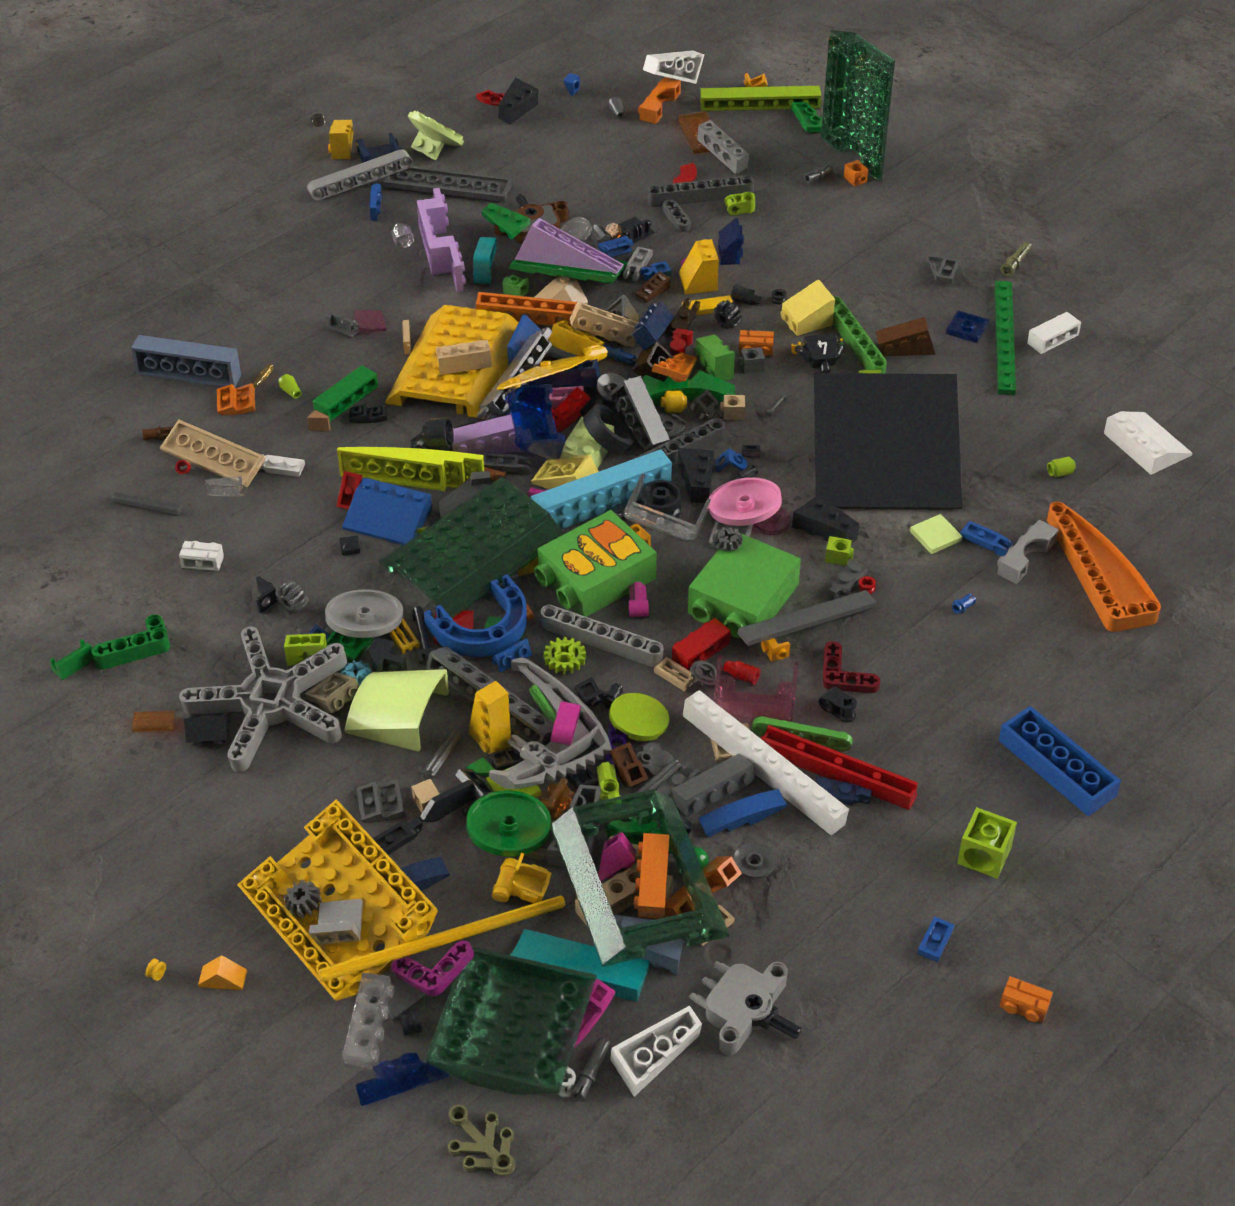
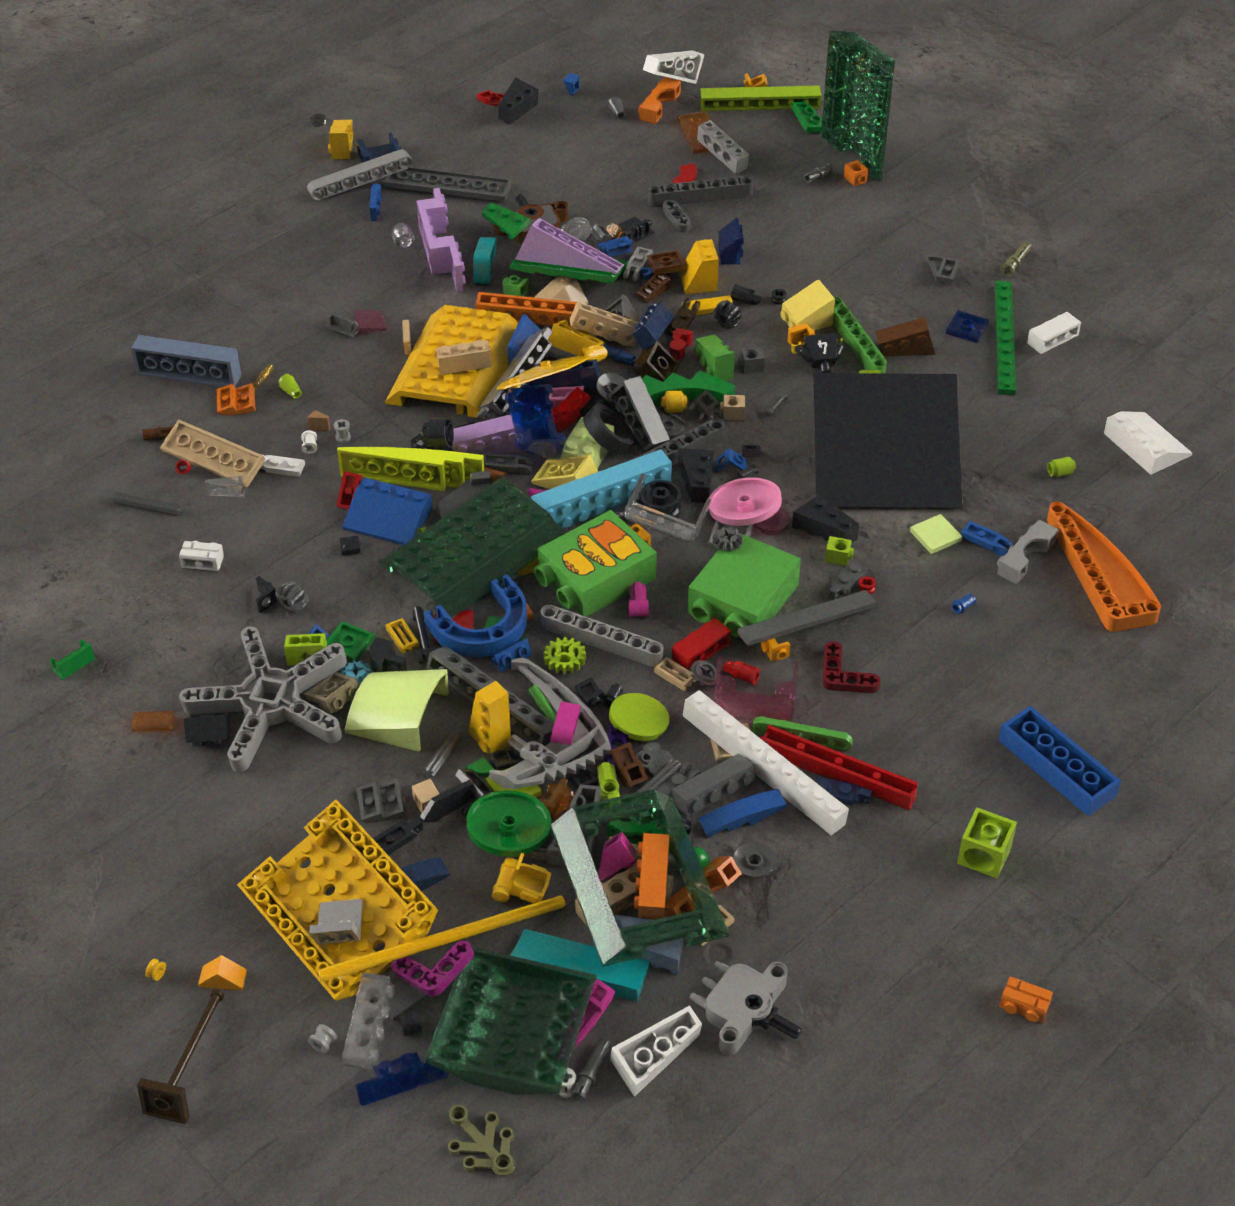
(134, 646): green beam -> none
(168, 1099): none -> dark brown tile
(302, 898): dark grey gear -> none
(309, 442): none -> white bush
(322, 1038): none -> light grey wheel
(342, 431): none -> light grey bush
(346, 392): green brick -> none
(363, 414): black slope -> none
(364, 613): light grey dish -> none
(432, 135): yellowish green bracket -> none
(666, 262): none -> reddish brown tile
(677, 367): orange wing -> none
(741, 203): lime piece -> none
(757, 339): orange brick -> none
(797, 333): none -> light orange bracket
(839, 703): black piece -> none
(935, 939): blue plate -> none

